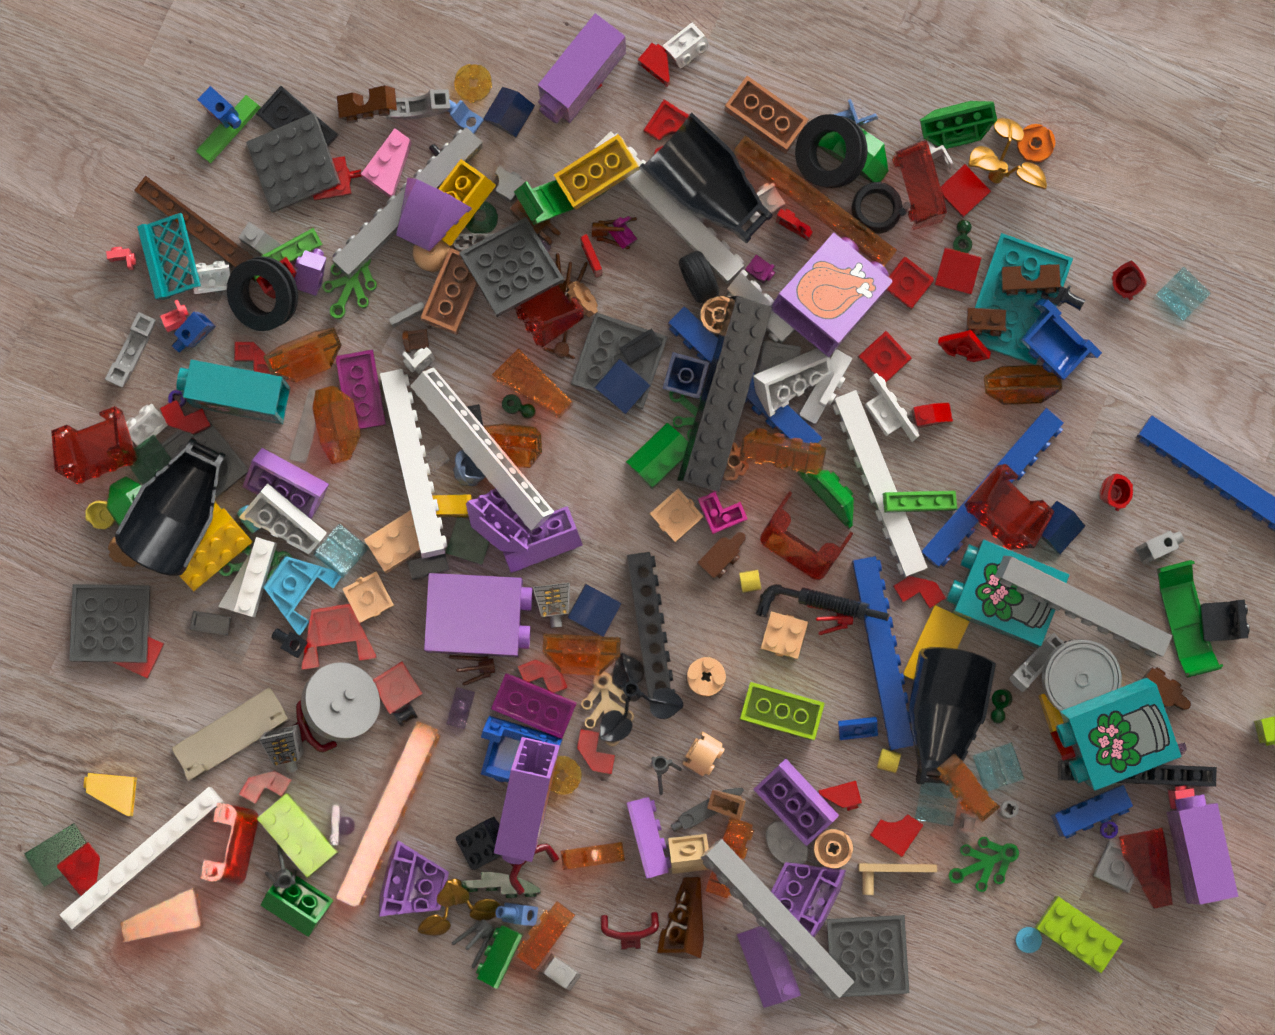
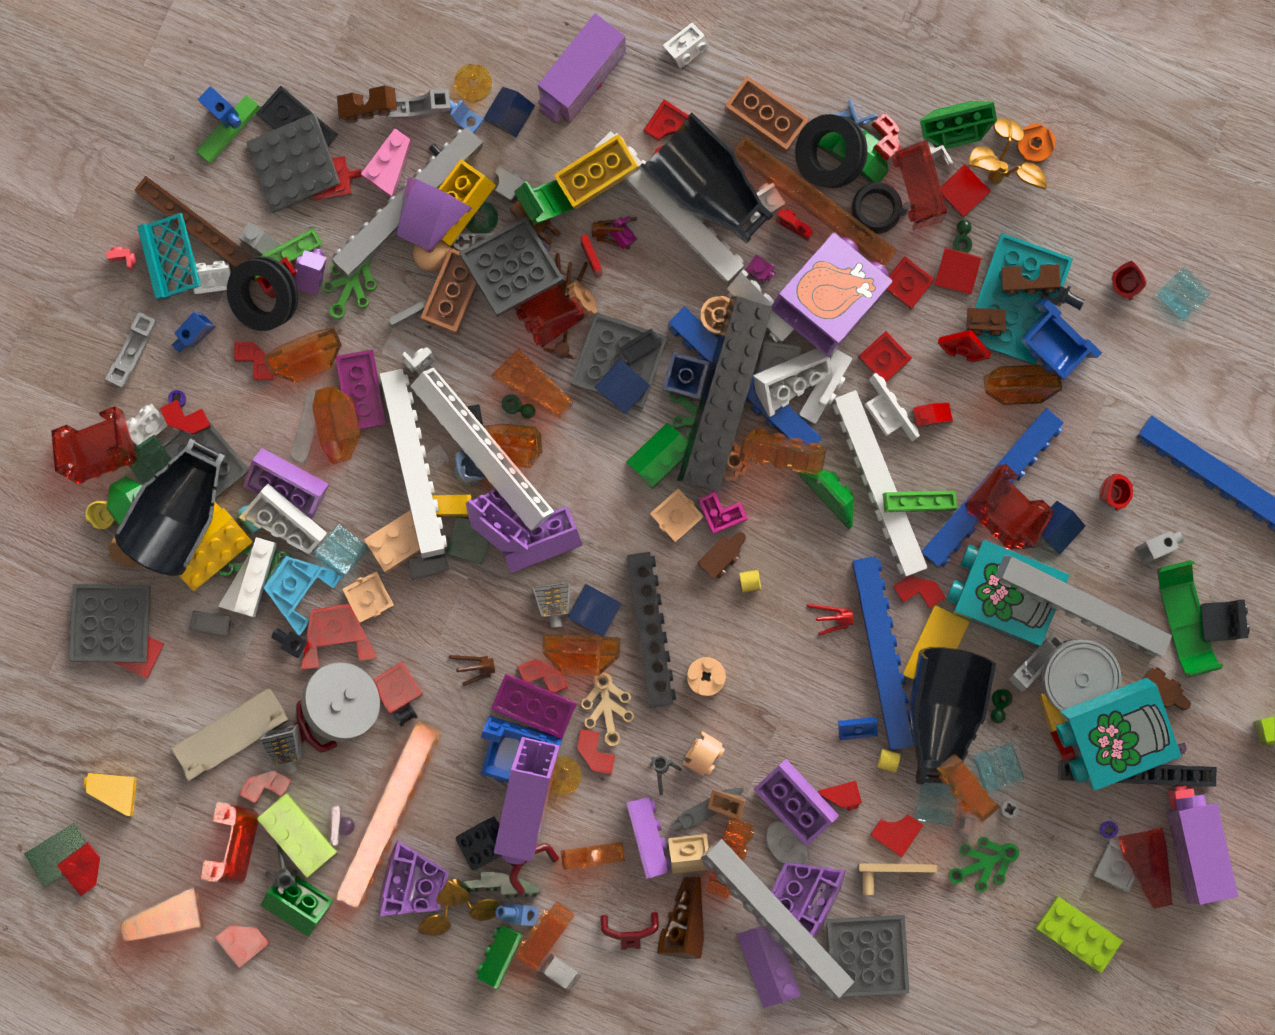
(141, 858): white brick -> none
(175, 318): coral bracket -> none
(234, 391): teal brick -> none
(242, 943): none -> plate
(415, 340): reddish brown tile -> none
(460, 708): clear purple tile -> none
(476, 615): medium lavender brick -> none
(482, 930): dark grey plant -> none
(626, 674): black plant -> none
(655, 62): red slope -> none
(699, 276): black tyre -> none
(782, 711): lime brick -> none
(784, 635): light nougat plate -> none
(795, 551): clear red windscreen -> none
(819, 600): black piece -> none
(842, 854): light nougat brick -> none
(889, 131): none -> tile
(1028, 940): medium azure piece -> none
(1091, 811): blue wedge -> none

